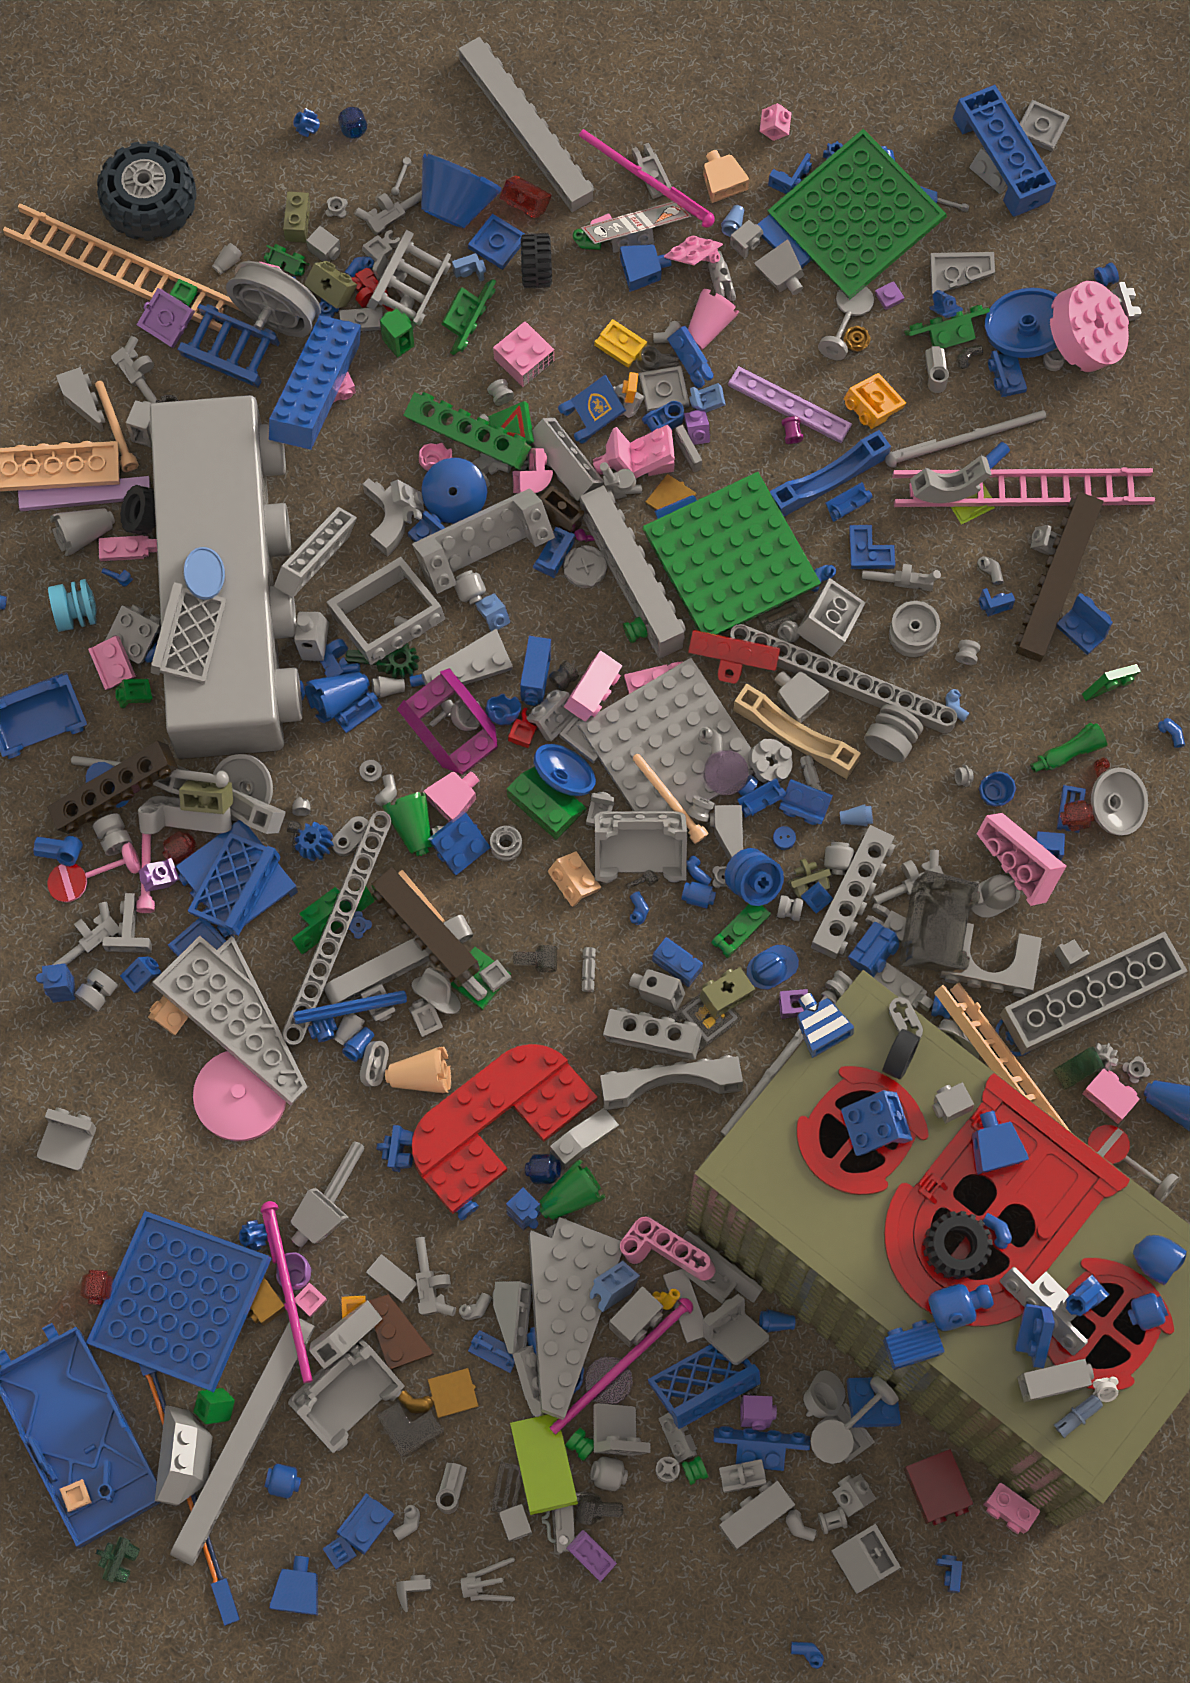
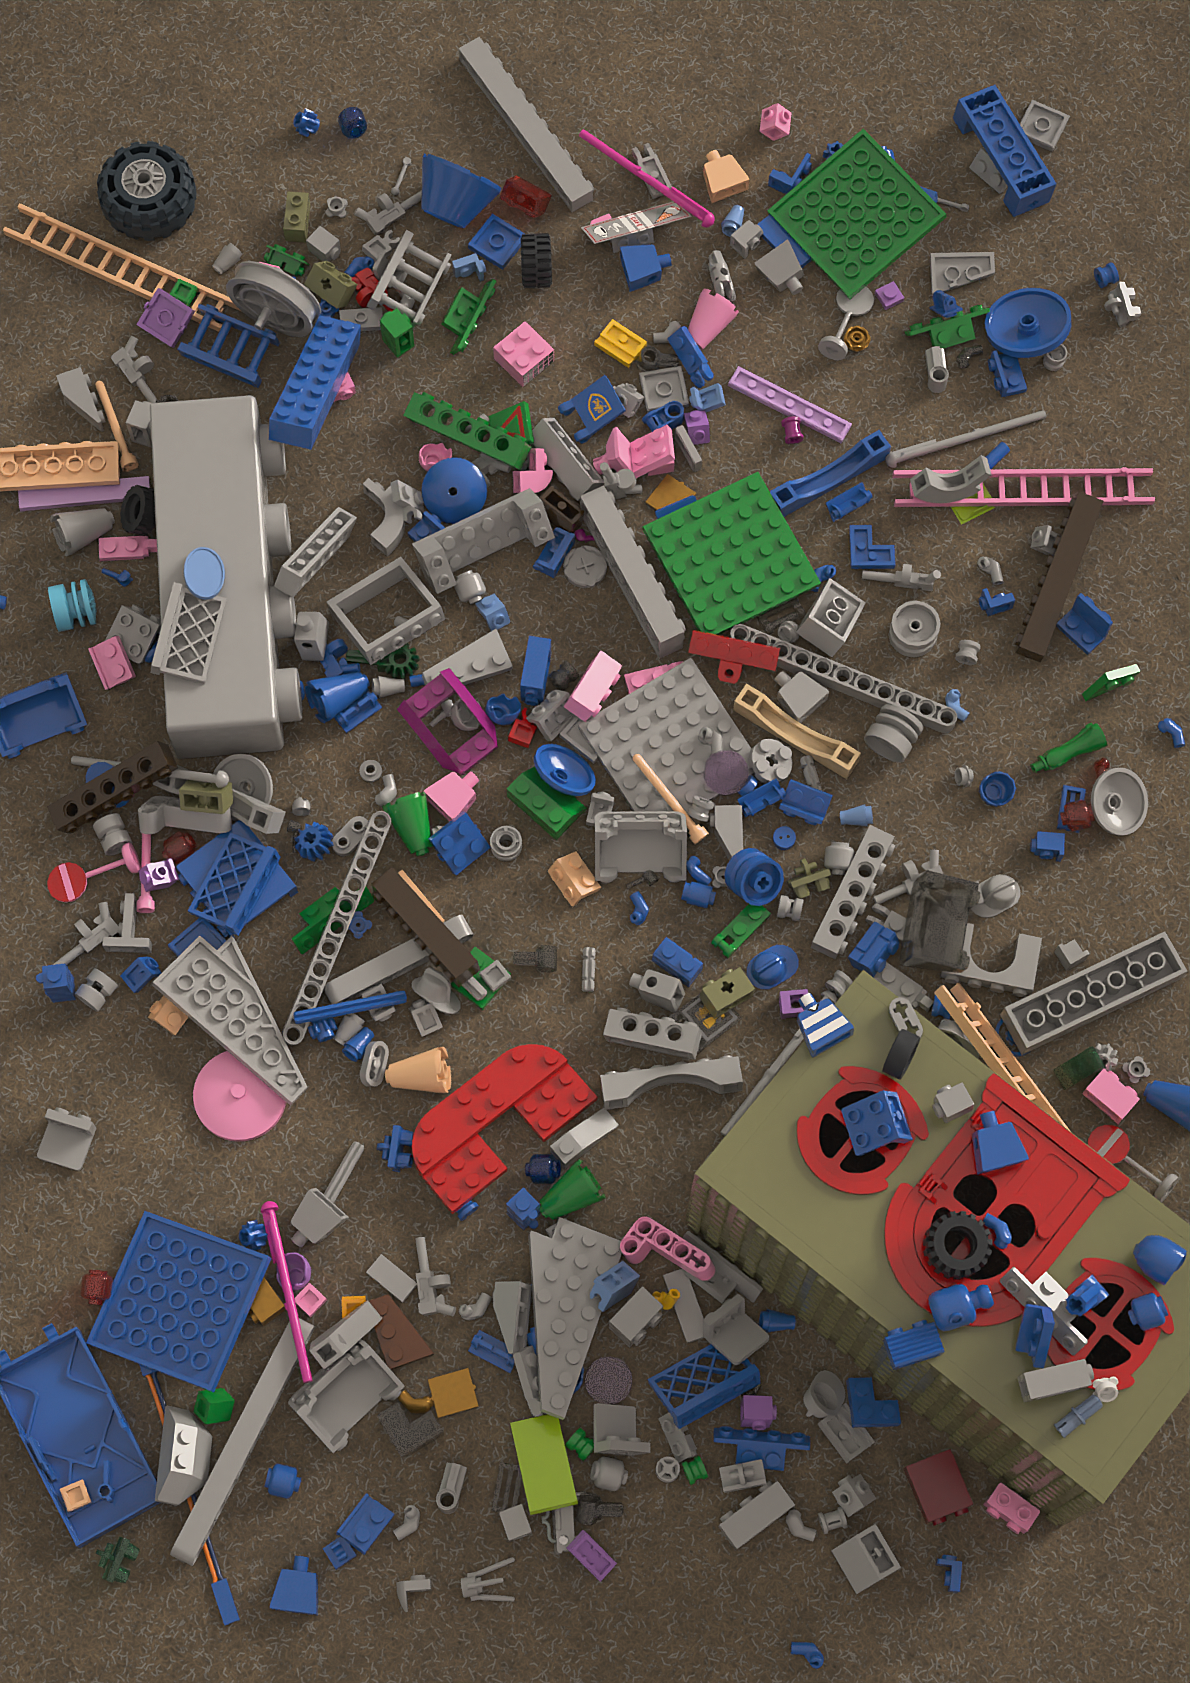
(65, 850): blue piece -> none
(133, 692): green bracket -> none
(500, 392): light grey wheel -> none
(584, 241): green arm -> none
(629, 387): light orange plate -> none
(635, 630): green wheel -> none
(685, 1305): dark pink bar -> none
(694, 250): bright pink hinge -> none
(817, 897): blue tile -> none
(833, 1439): light grey piece -> none
(873, 401): light orange plate -> none
(1023, 857): bright pink wedge -> none
(1089, 326): bright pink brick -> none

